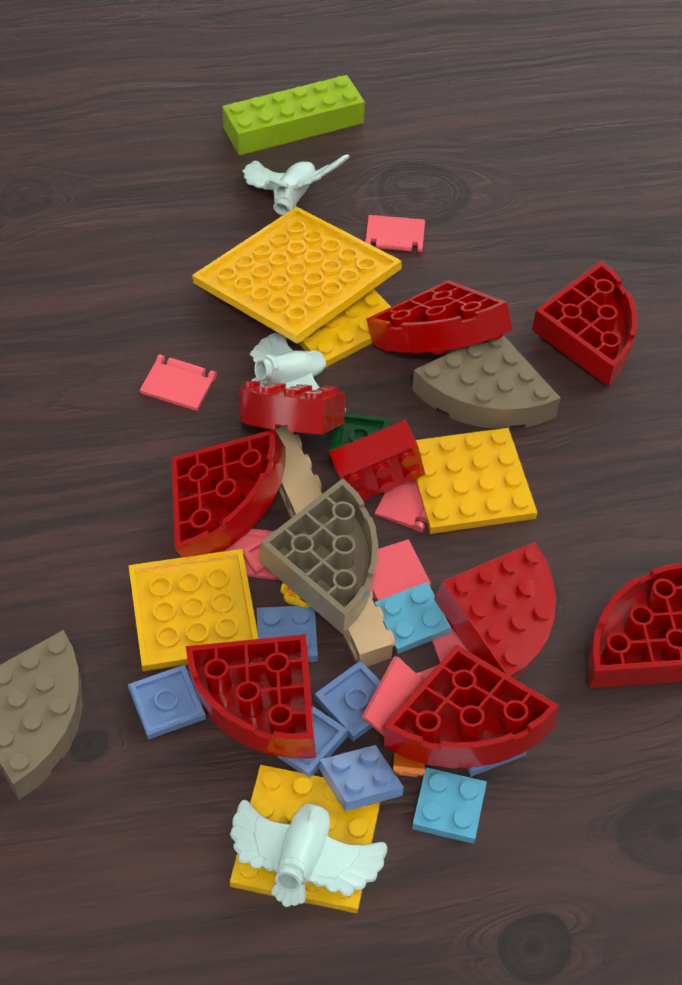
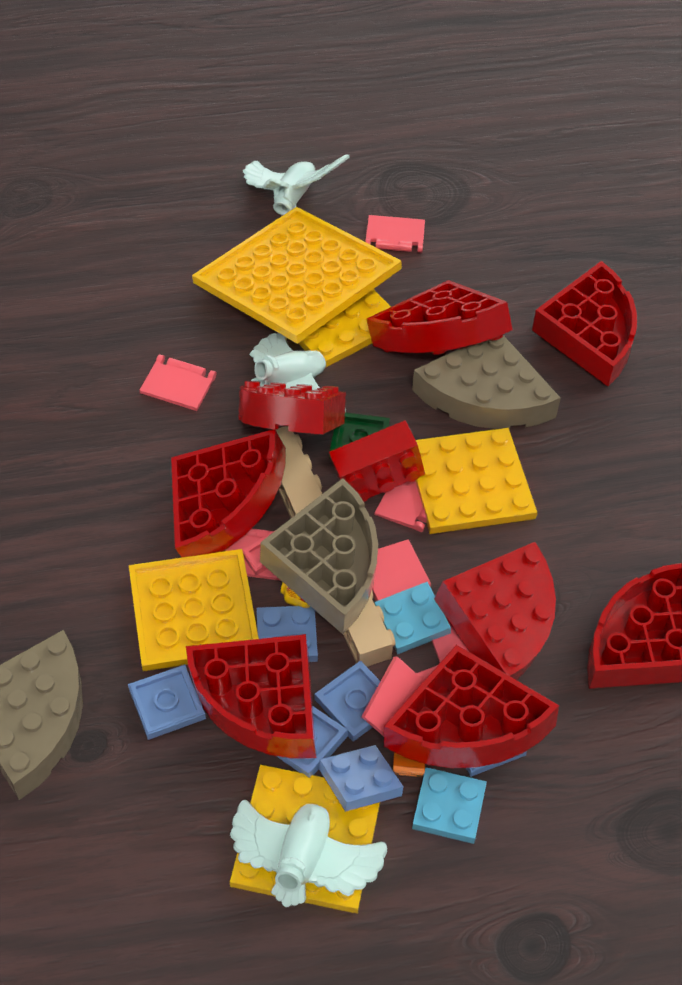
(293, 114): lime brick -> none

